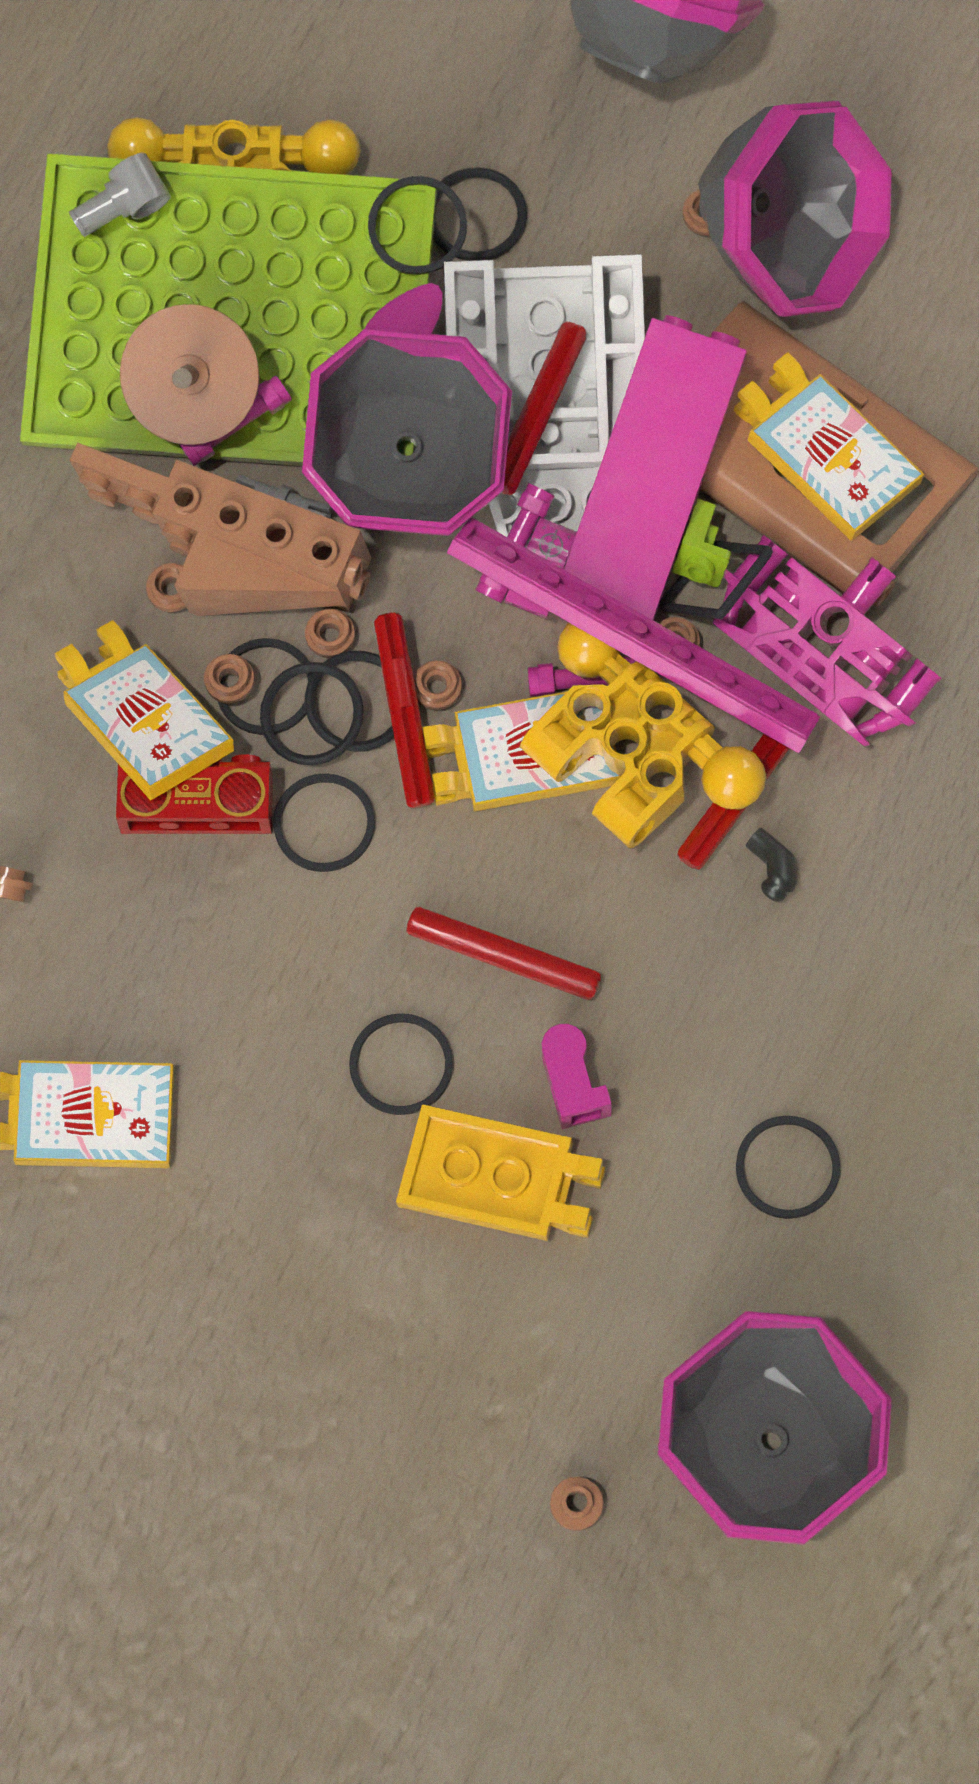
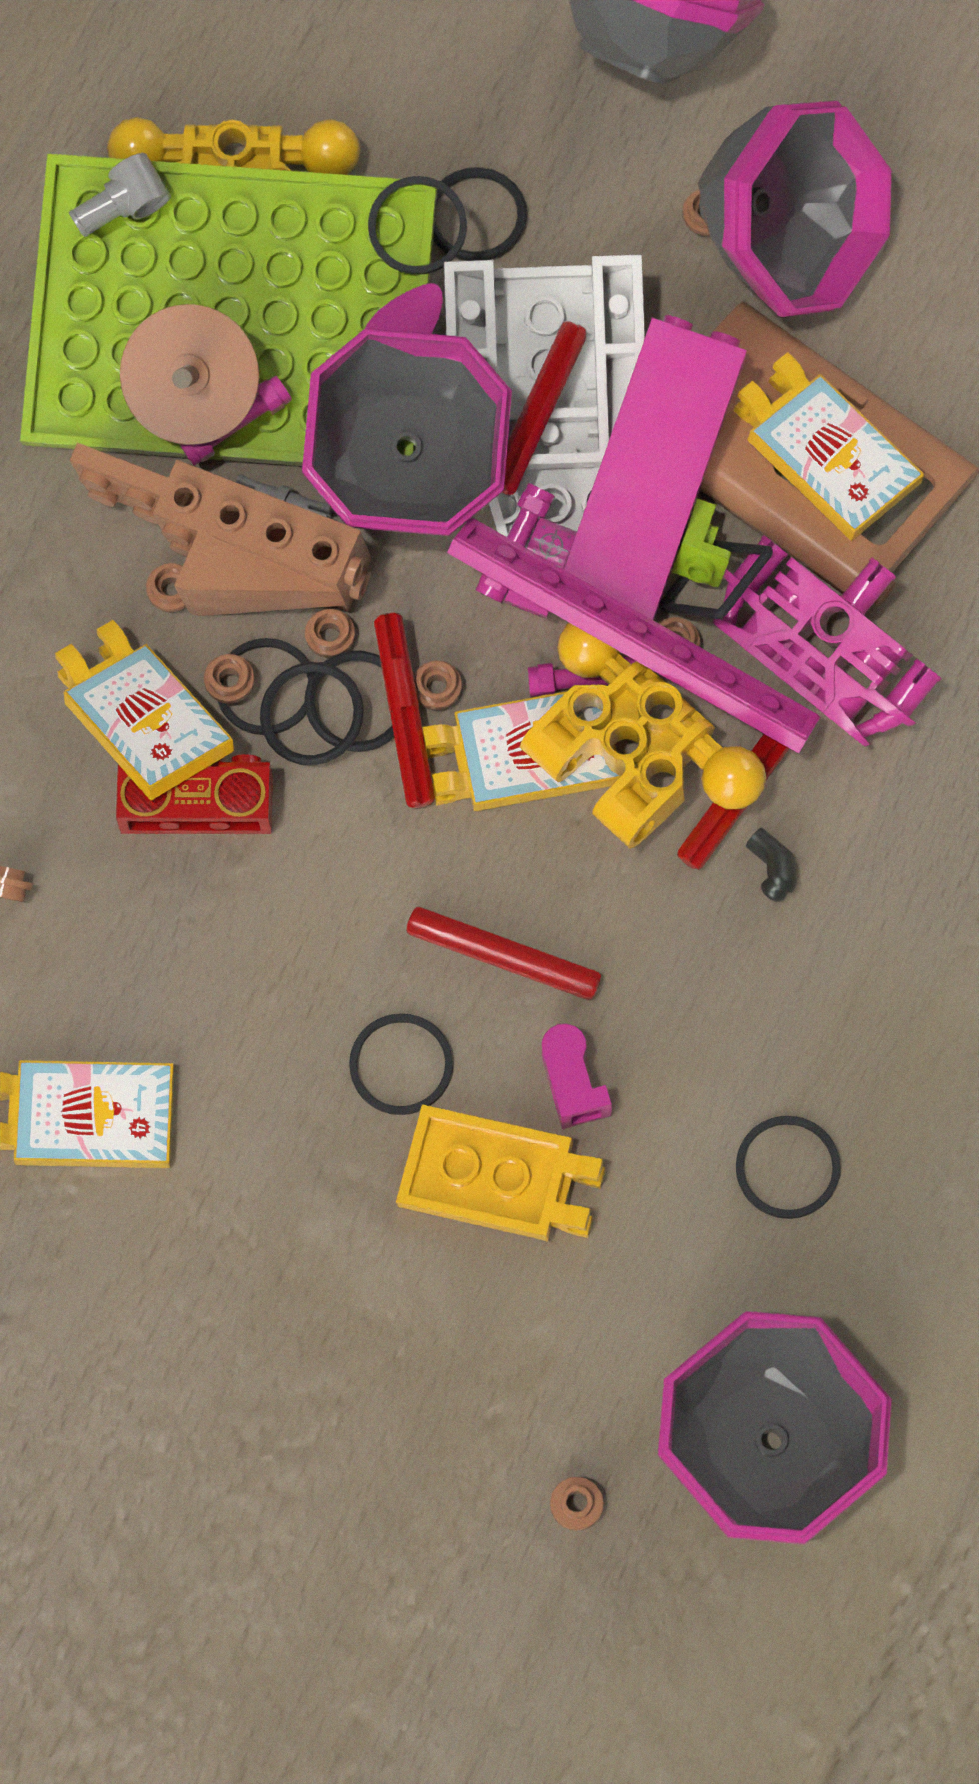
(324, 778): black piece -> none

